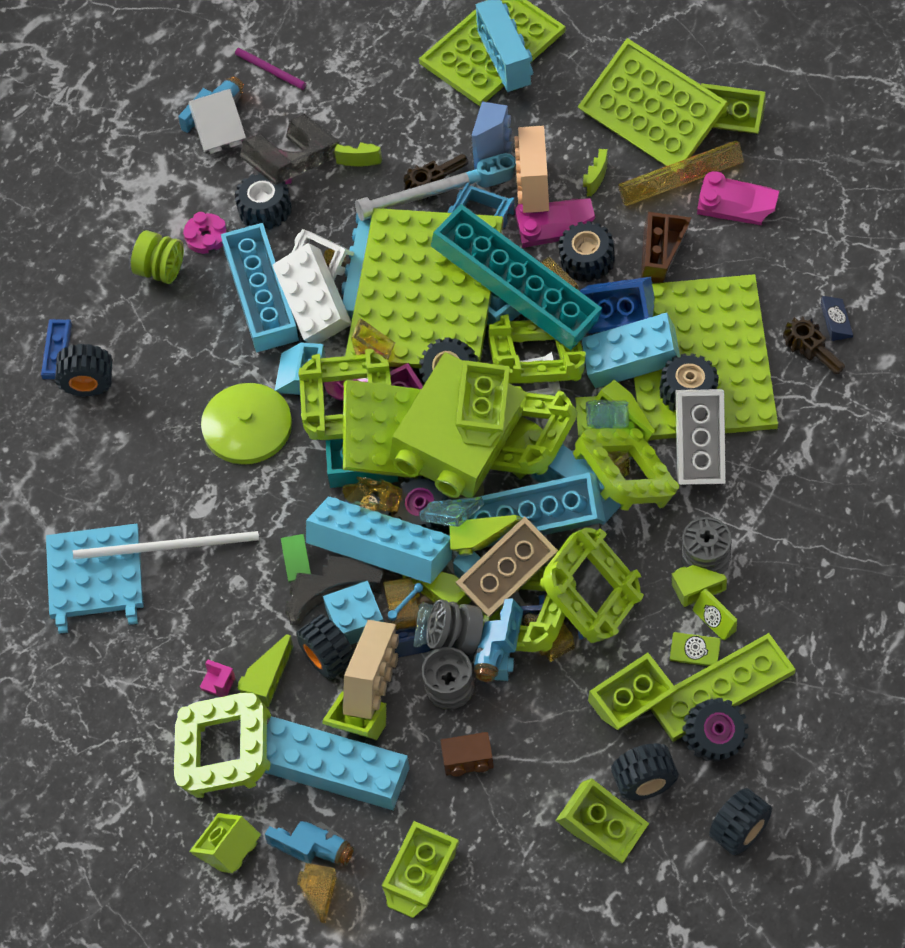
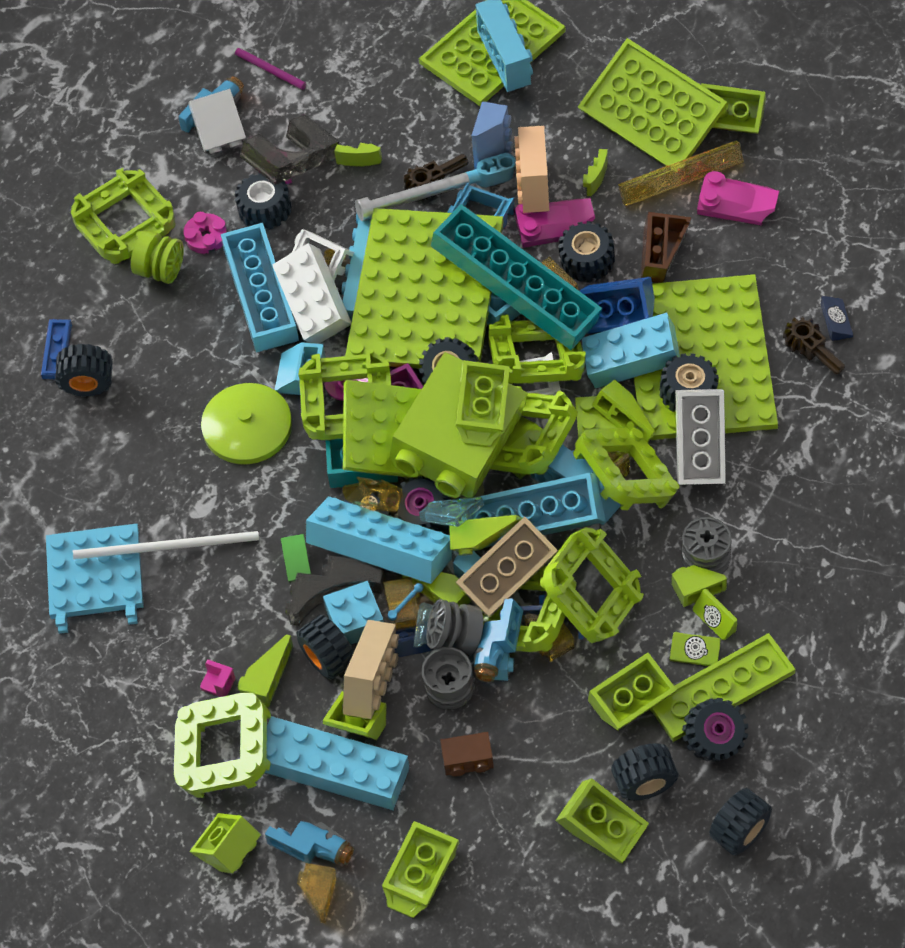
(124, 184): none -> lime plate
(368, 337): clear yellow slope -> none
(607, 414): clear light blue beam -> none

